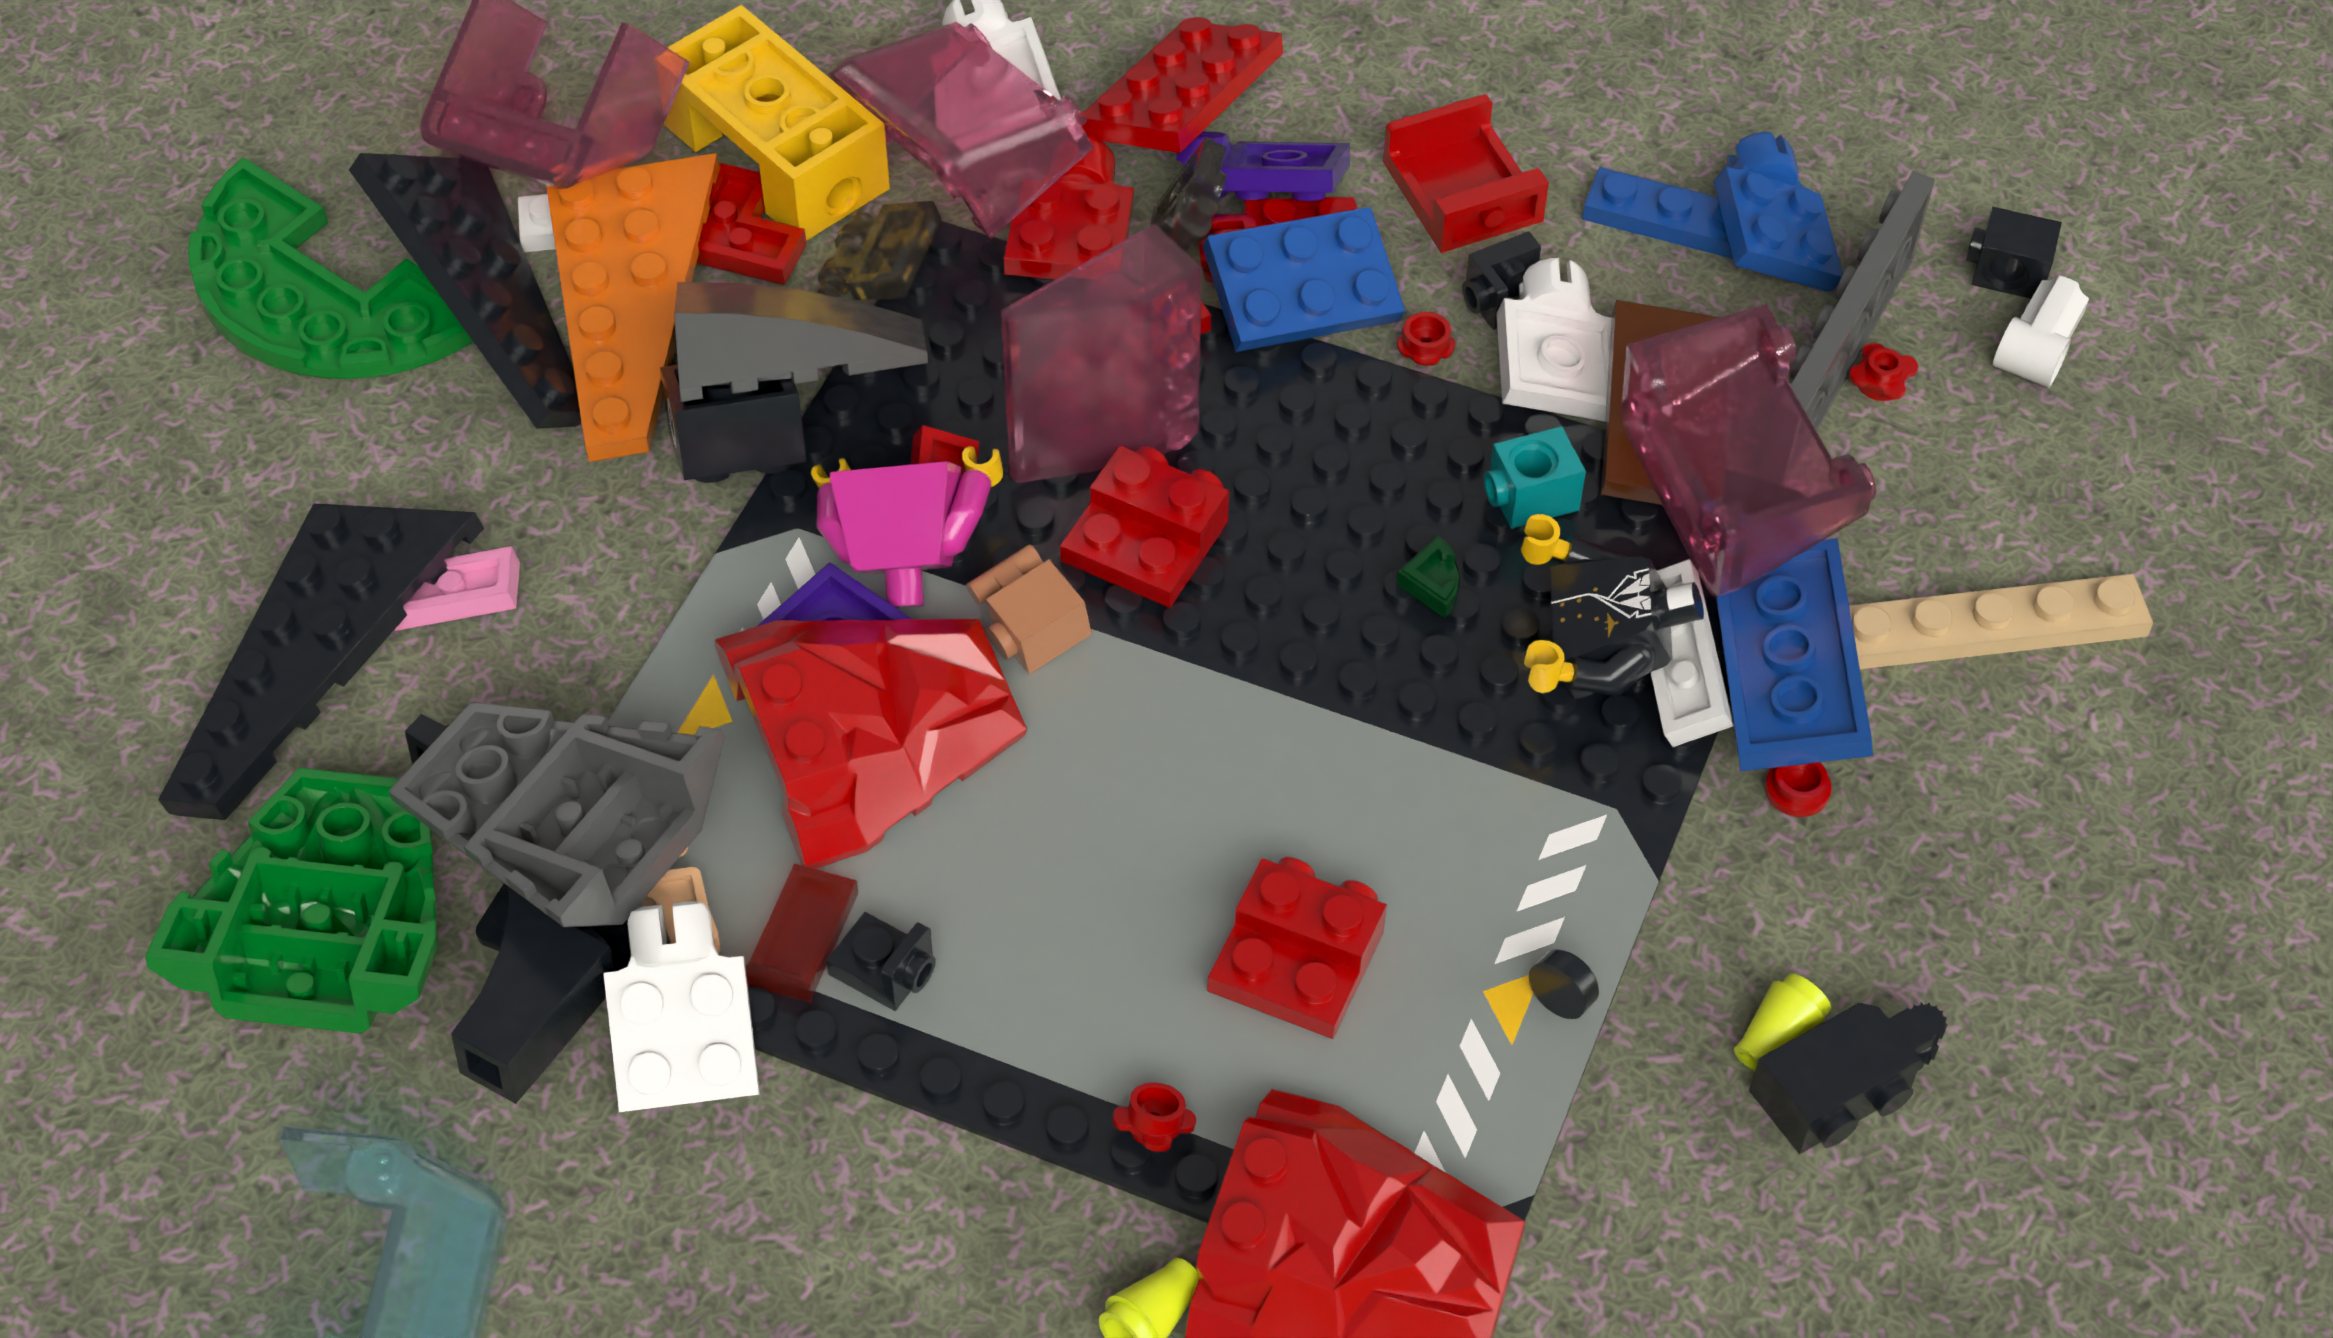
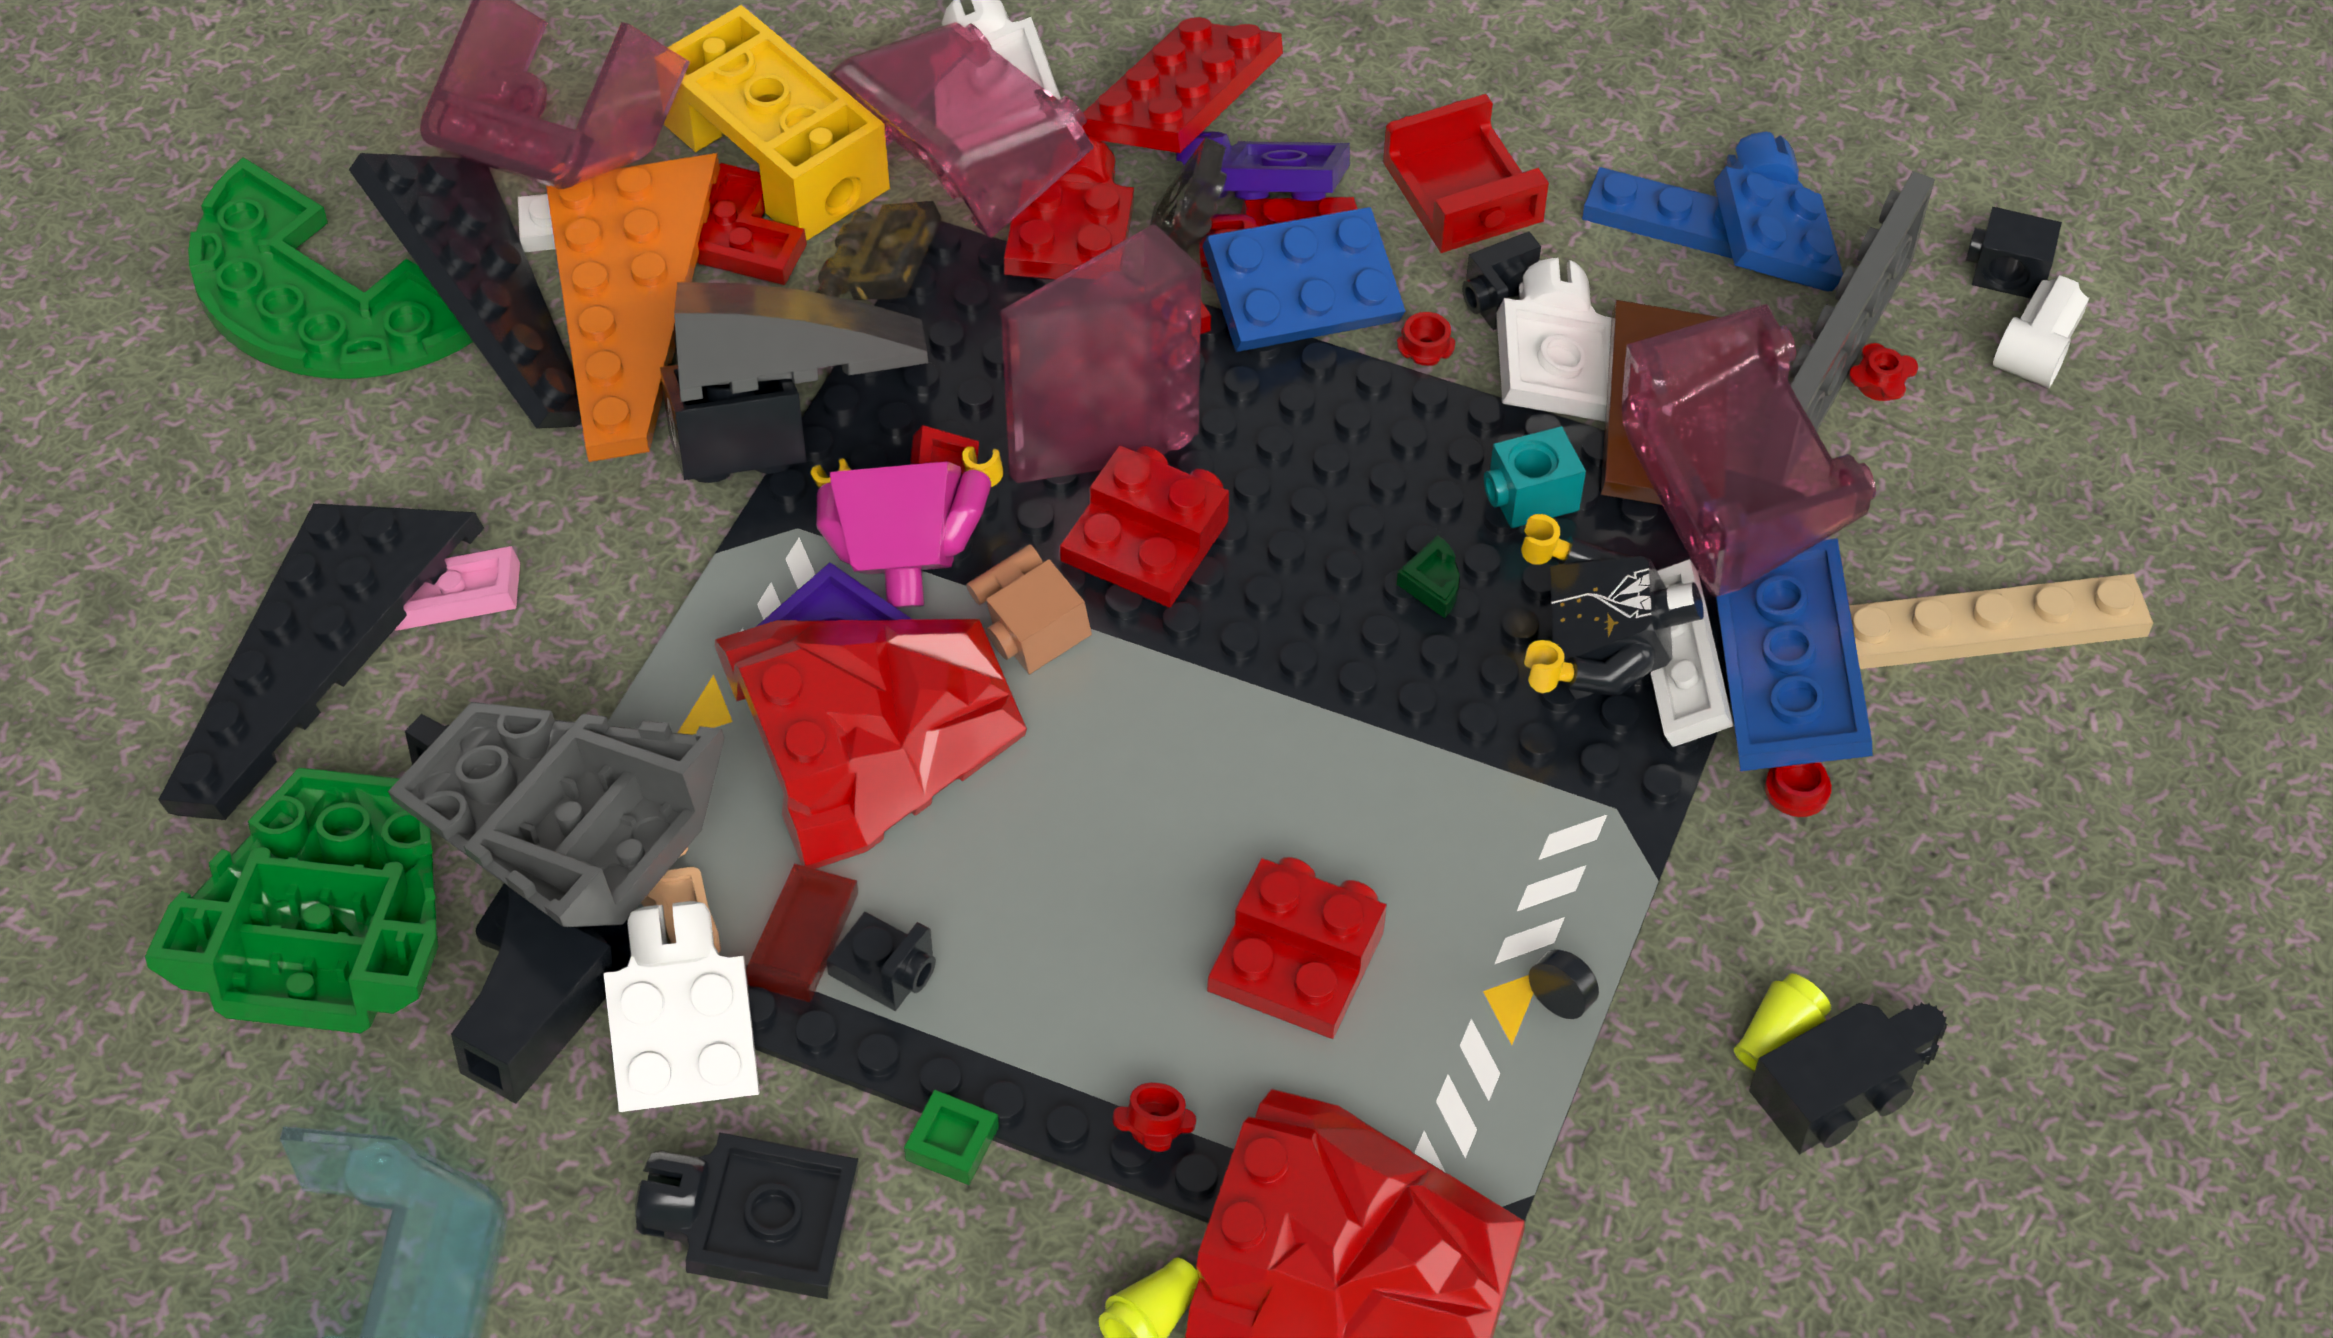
(751, 1211): none -> black plate
(951, 1137): none -> green plate

